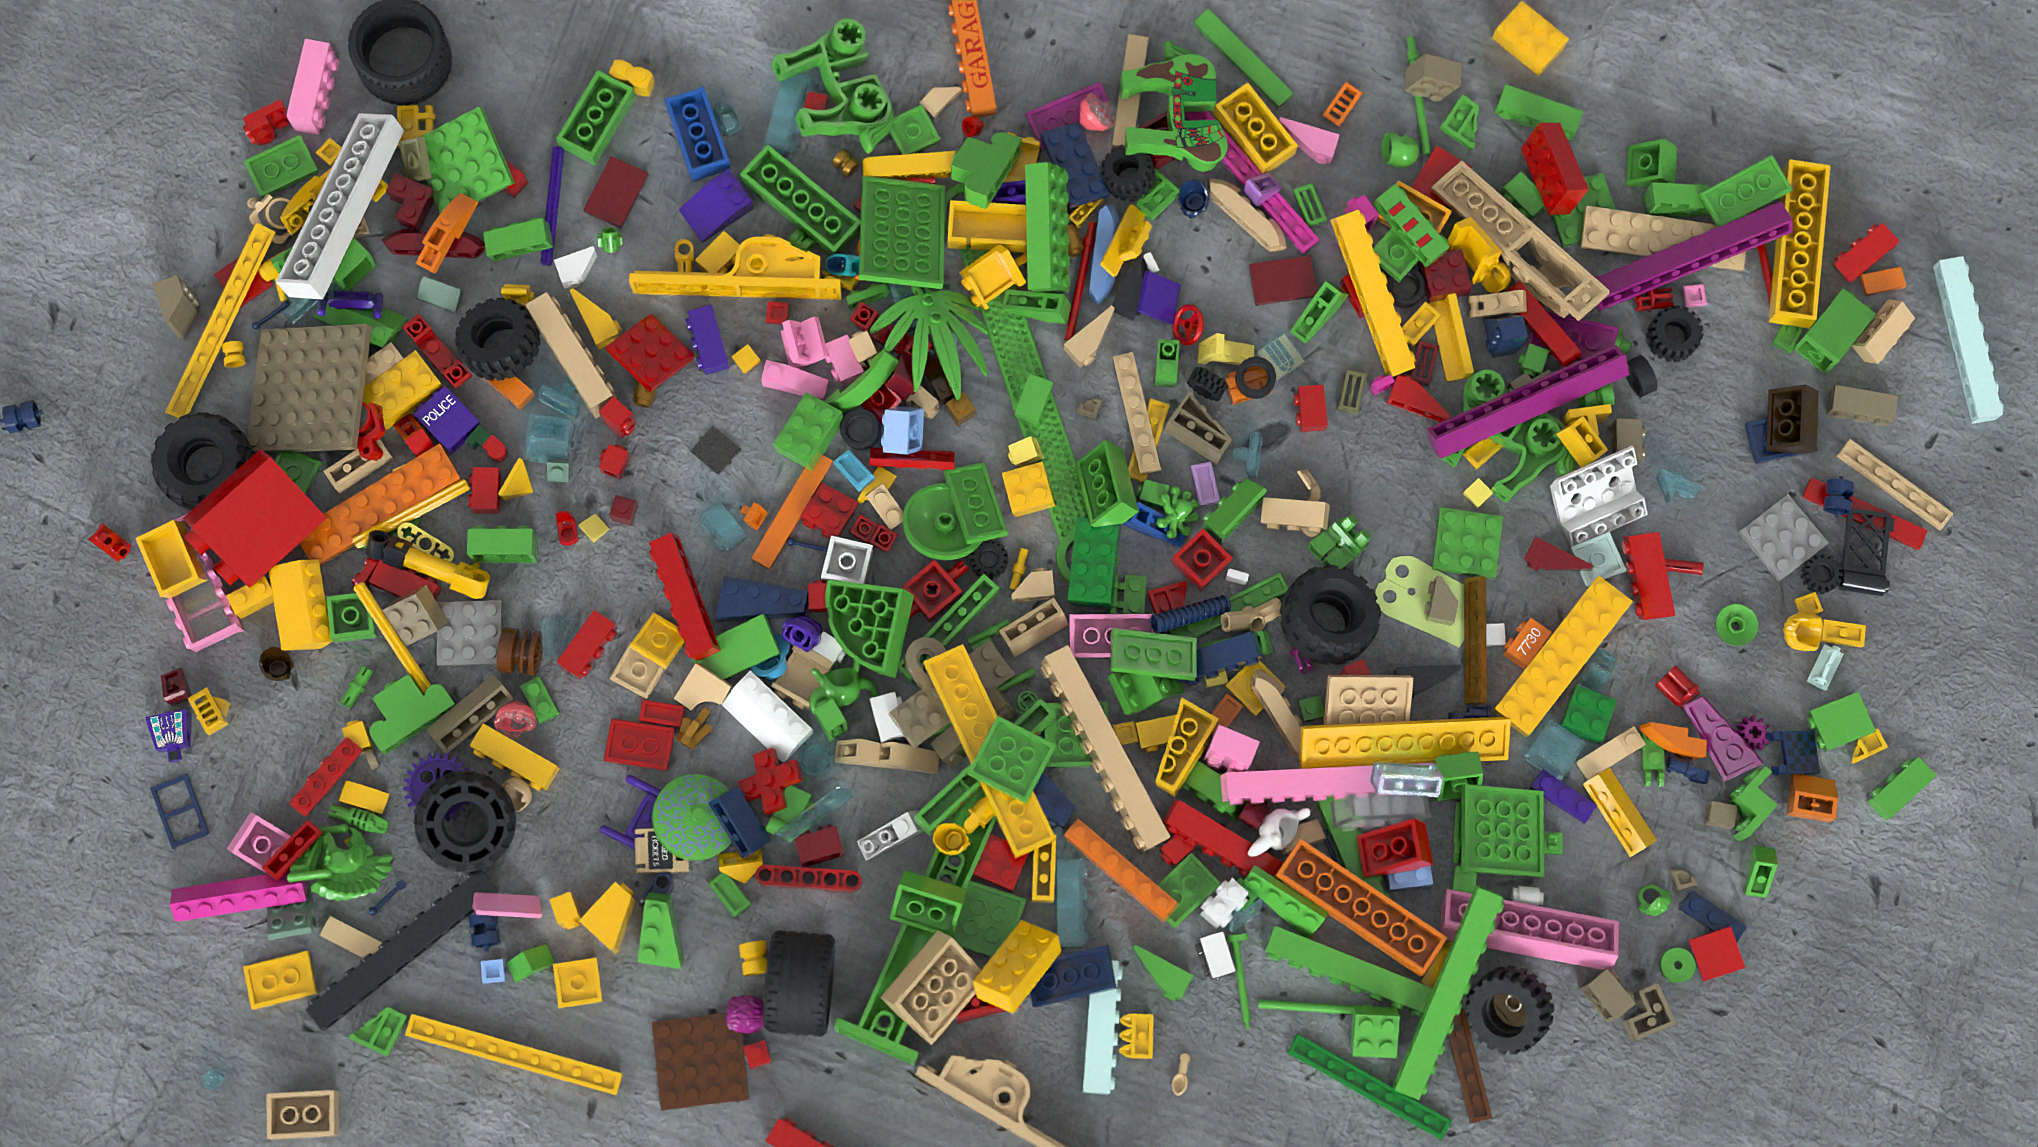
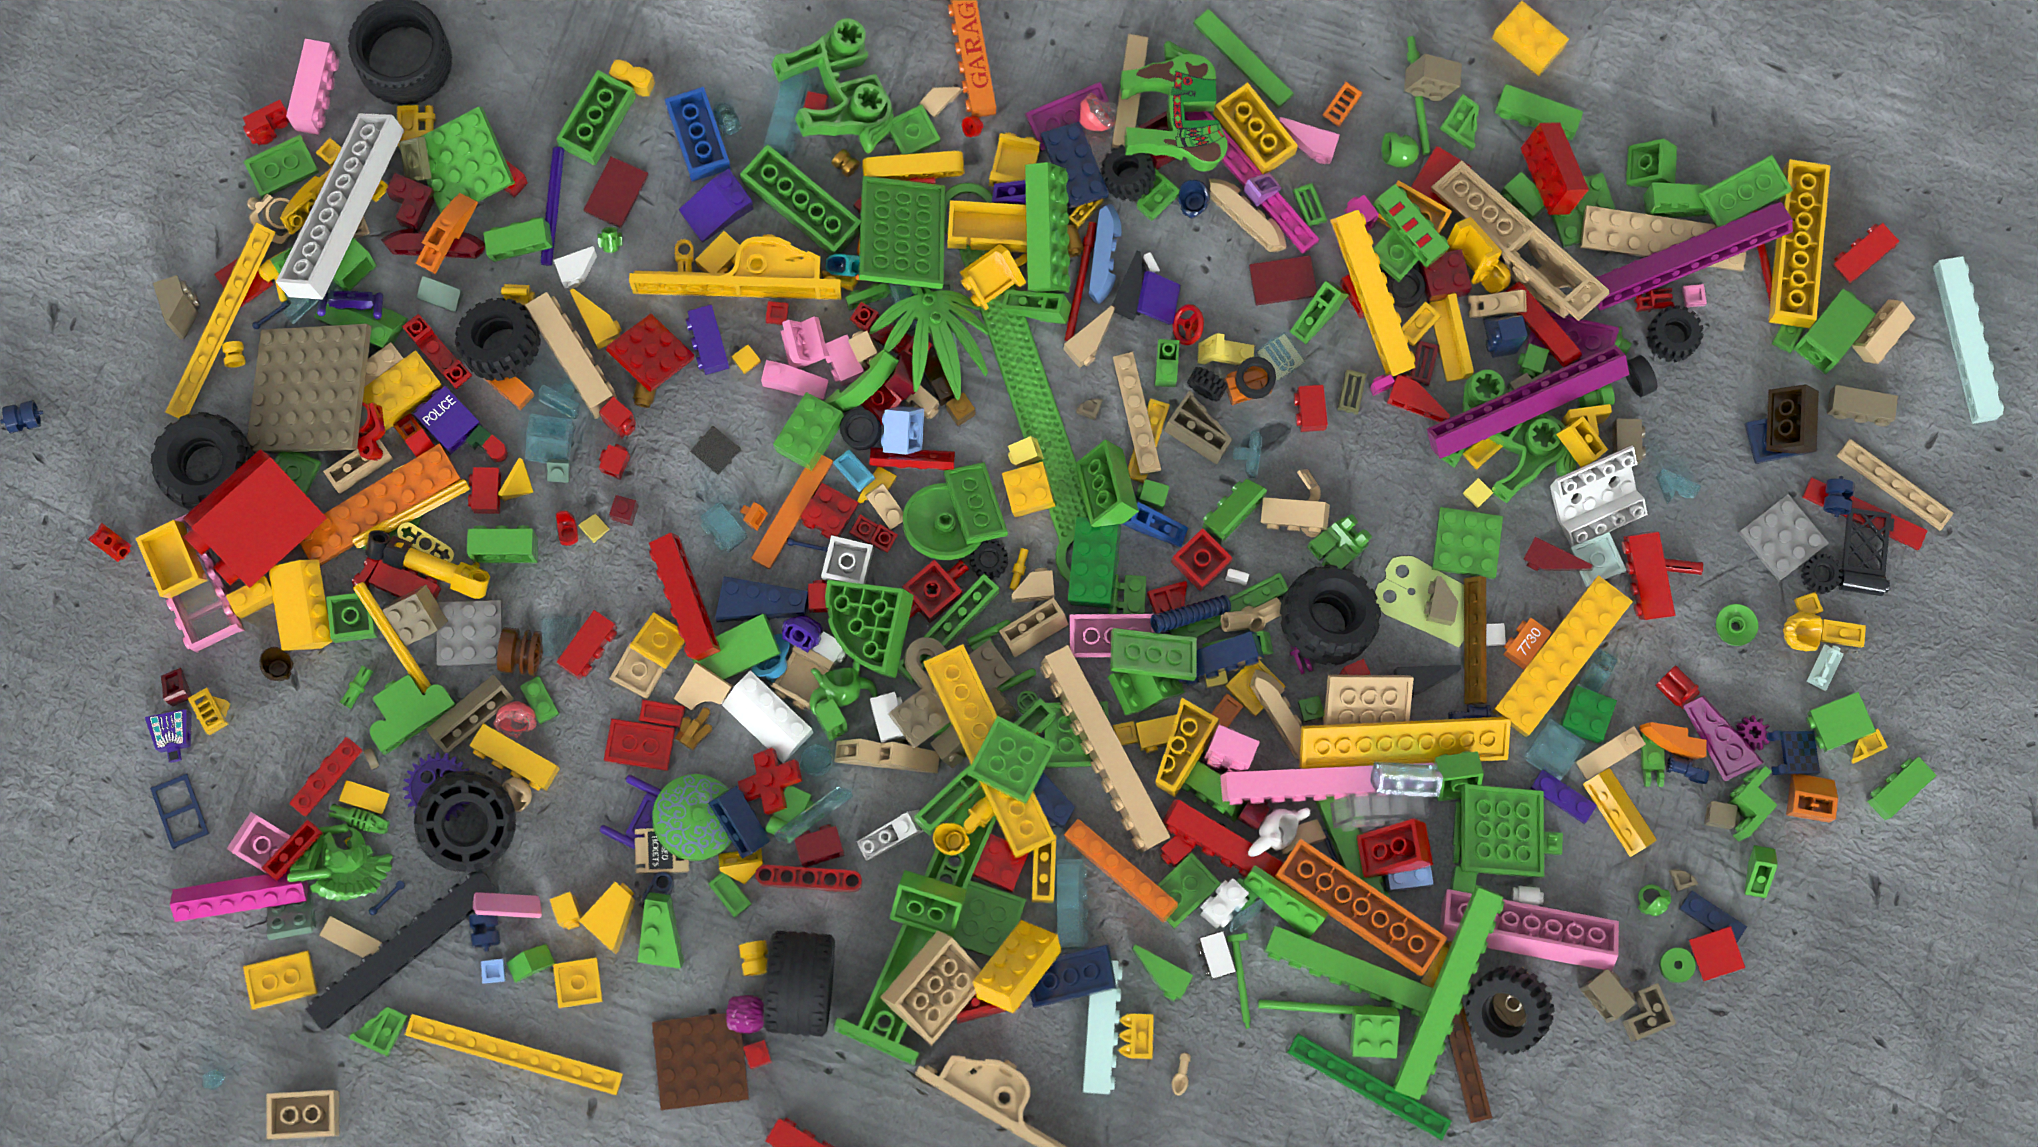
(359, 734): yellow brick -> none
(801, 242): bright green wheel -> none
(985, 166): bright green brick -> none
(1033, 399): bright green brick -> none
(1126, 241): yellow bracket -> none
(1178, 512): bright green animal -> none
(1205, 483): lavender tile -> none
(1882, 281): orange tile -> none

